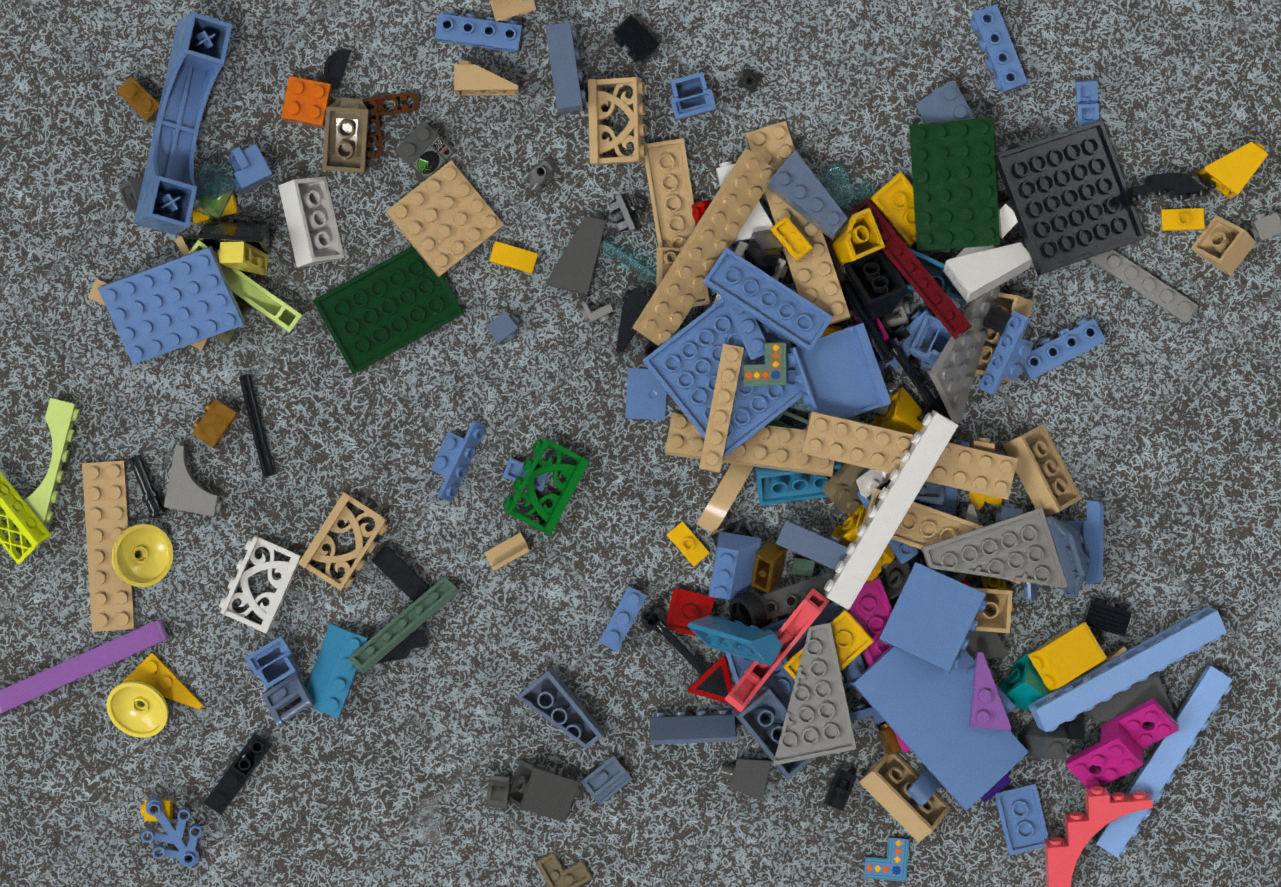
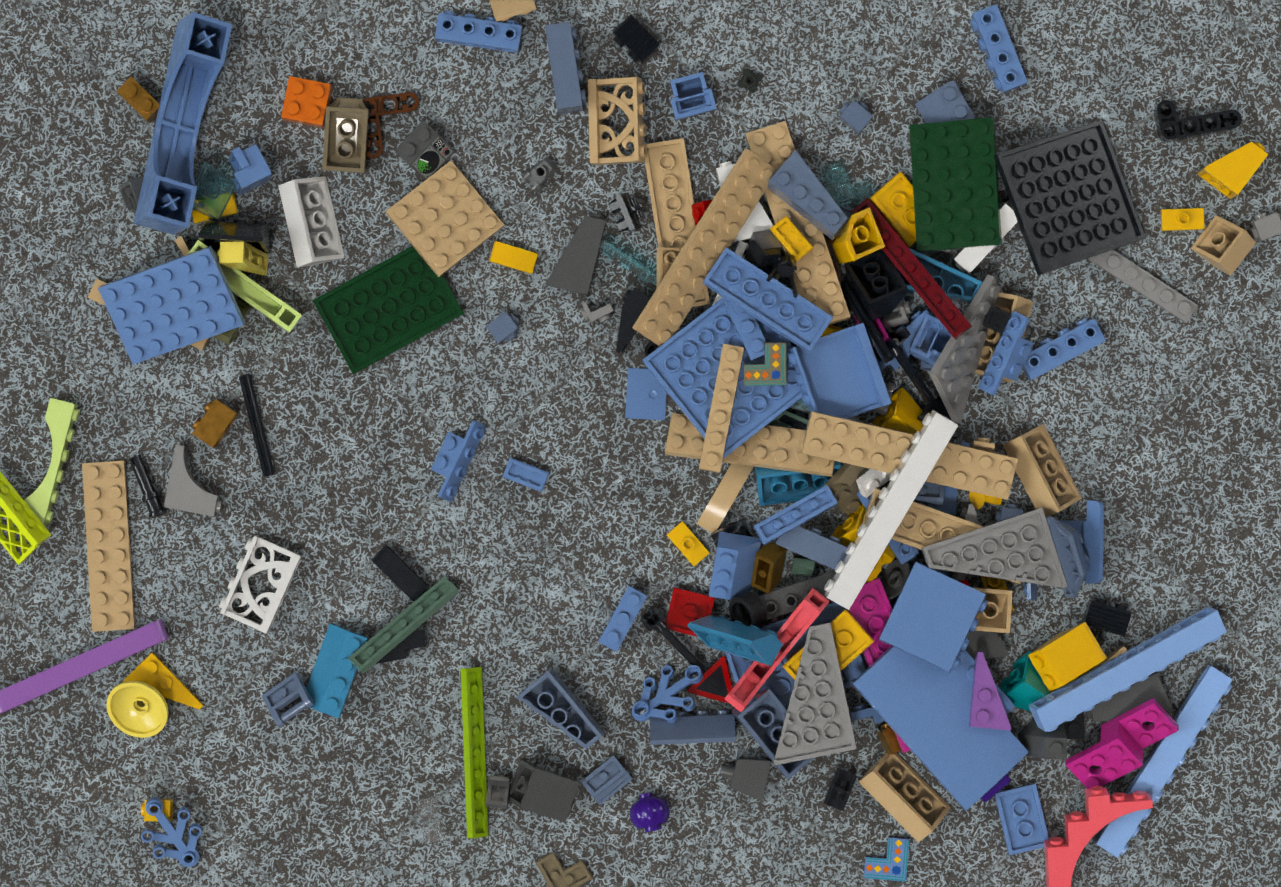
(154, 556): light yellow dish -> none
(238, 774): black slope -> none
(272, 662): medium blue plate -> none
(315, 550): tan fence -> none
(335, 67): black plate -> none
(474, 752): none -> lime plate
(477, 81): tan slope -> none
(507, 551): tan panel -> none
(559, 501): green fence -> none
(649, 812): none -> dark purple plant
(664, 695): none -> medium blue plant
(785, 268): none -> black plant
(795, 515): none -> medium blue plate
(855, 115): none -> sand blue brick
(923, 787): medium blue slope -> none
(986, 269): white slope -> none
(1087, 101): medium blue slope -> none
(1176, 184): black slope -> none
(1198, 123): none -> black beam

